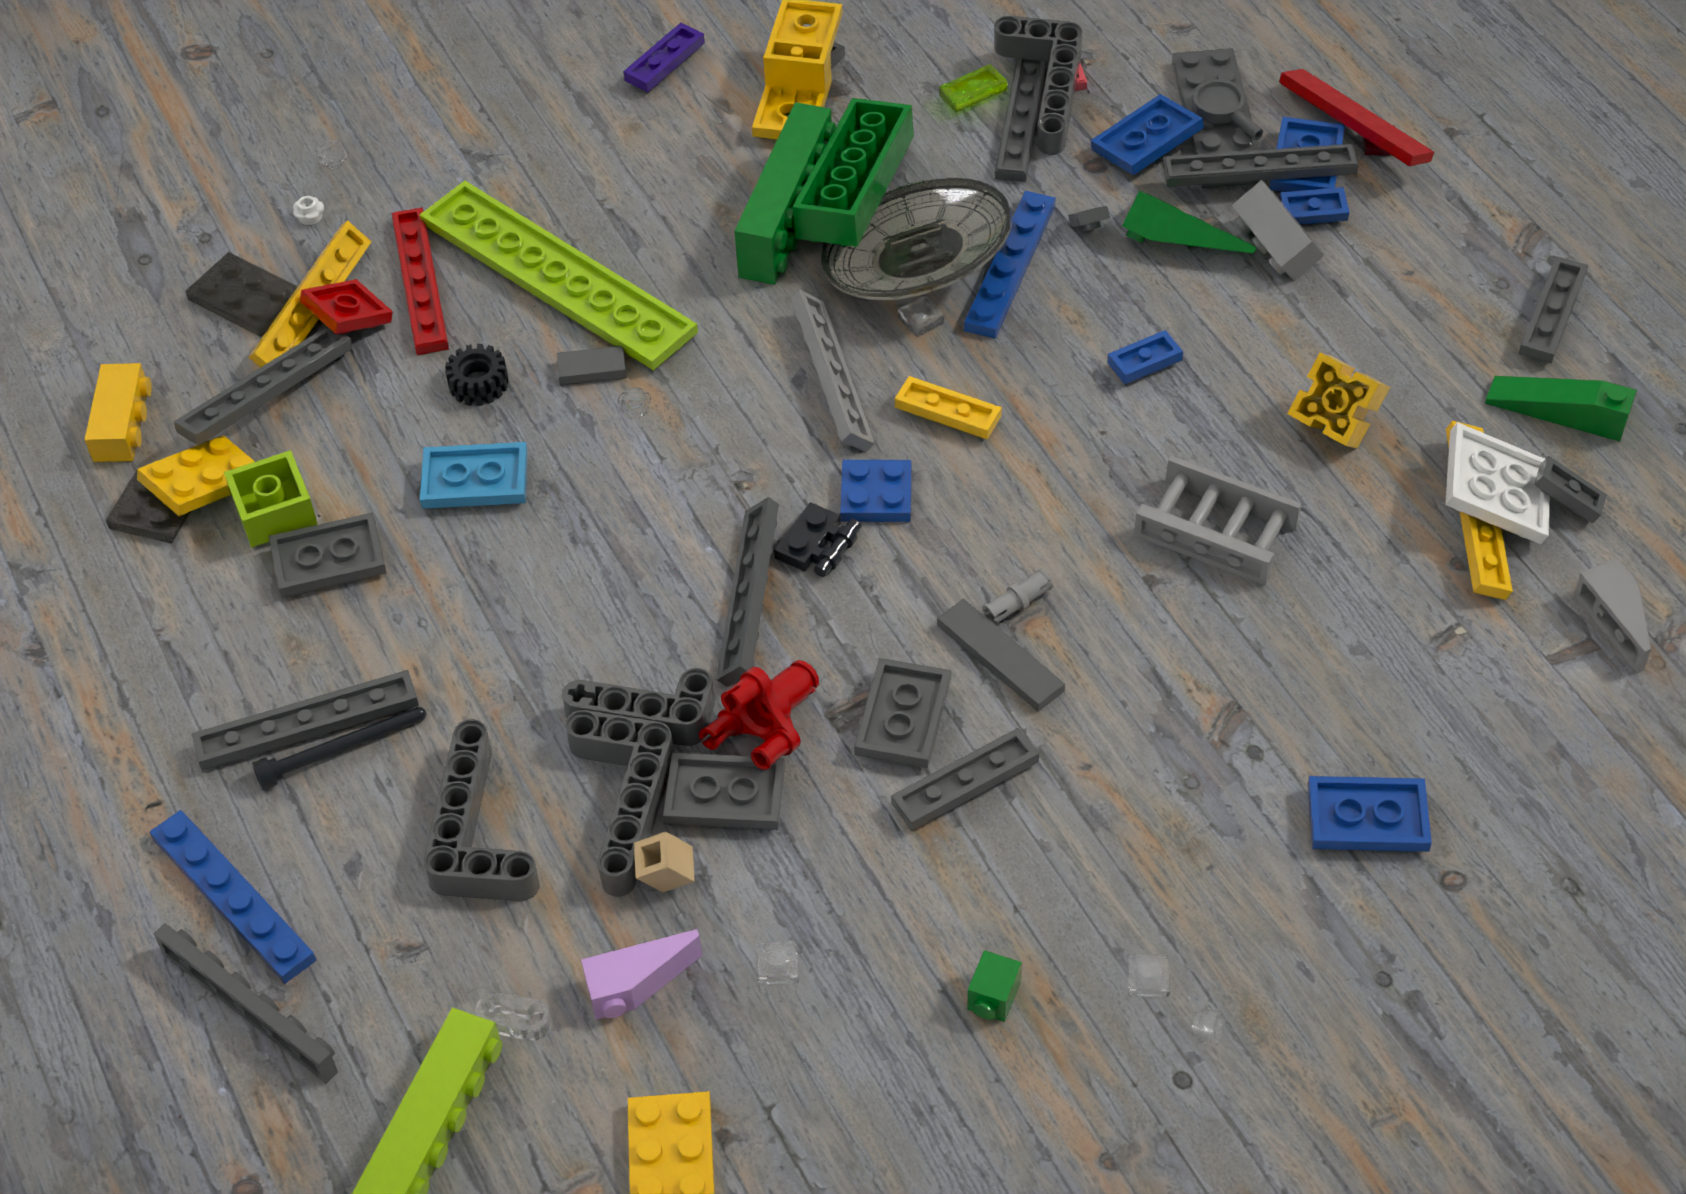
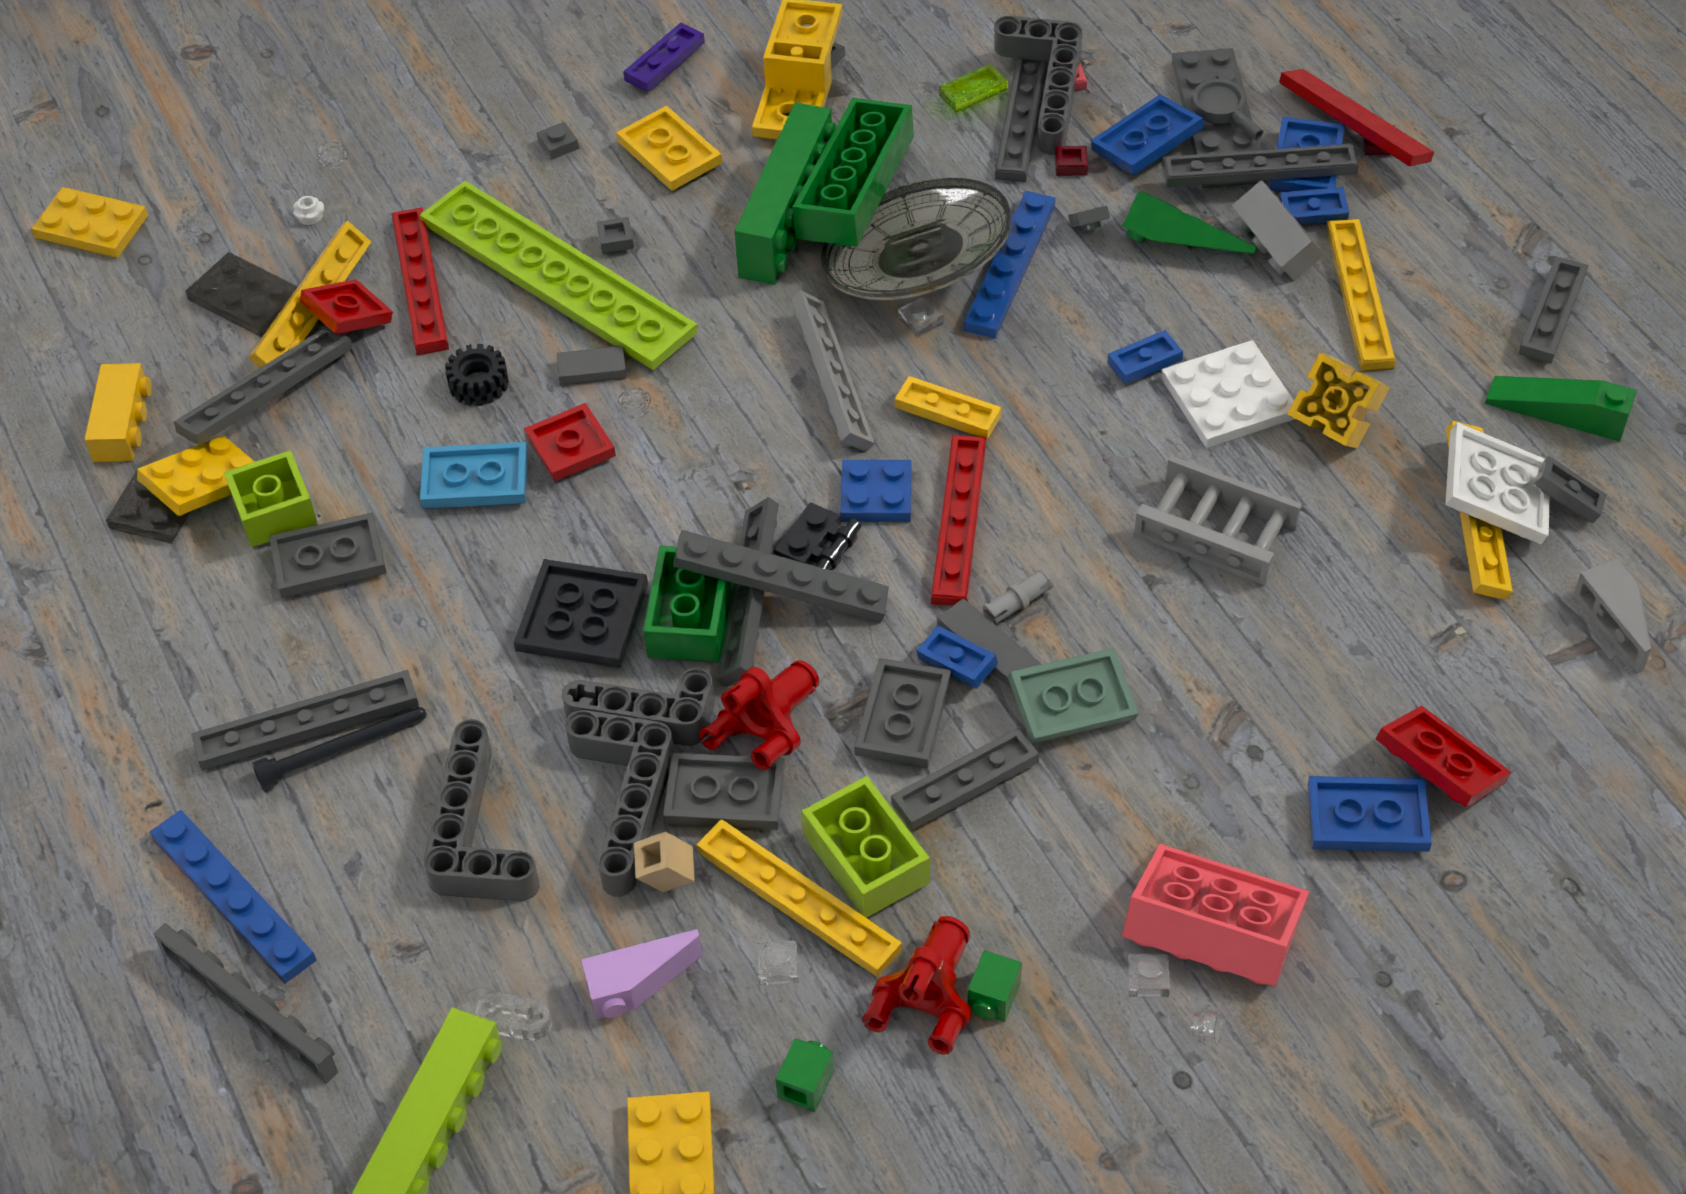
(90, 222): none -> yellow plate
(557, 140): none -> dark grey plate
(569, 442): none -> red plate
(581, 613): none -> black plate
(615, 234): none -> dark grey plate
(669, 148): none -> yellow plate
(685, 612): none -> green brick
(781, 576): none -> dark grey plate
(799, 898): none -> yellow plate
(805, 1074): none -> green brick
(866, 846): none -> lime brick
(927, 986): none -> red wheel
(951, 652): none -> blue plate
(958, 520): none -> red tile
(1071, 160): none -> dark red tile
(1072, 695): none -> sand green plate
(1215, 915): none -> coral slope
(1228, 393): none -> white plate
(1360, 295): none -> yellow tile
(1443, 756): none -> red plate

